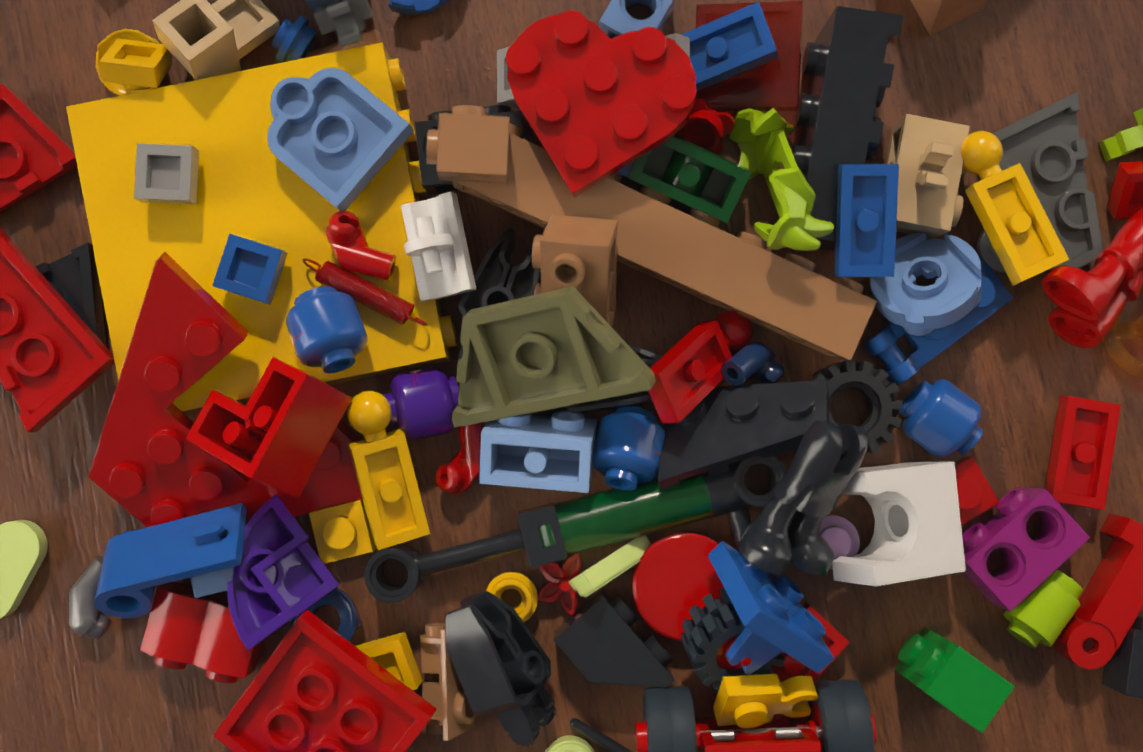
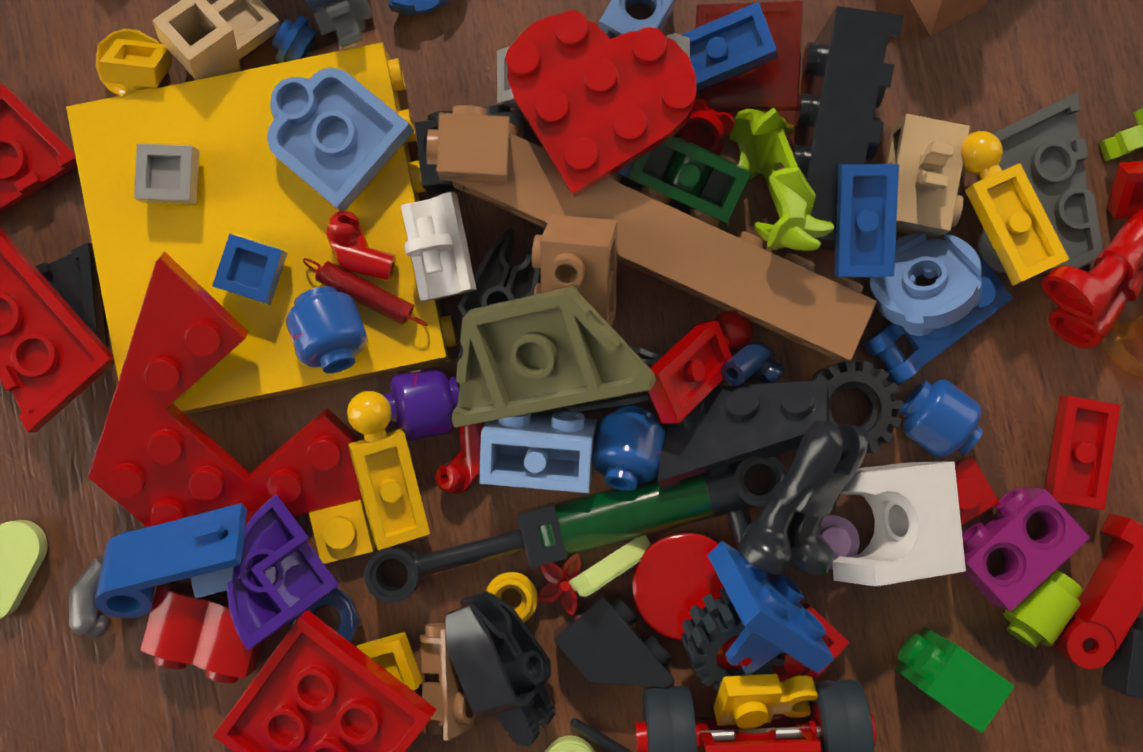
(279, 429): red brick -> none

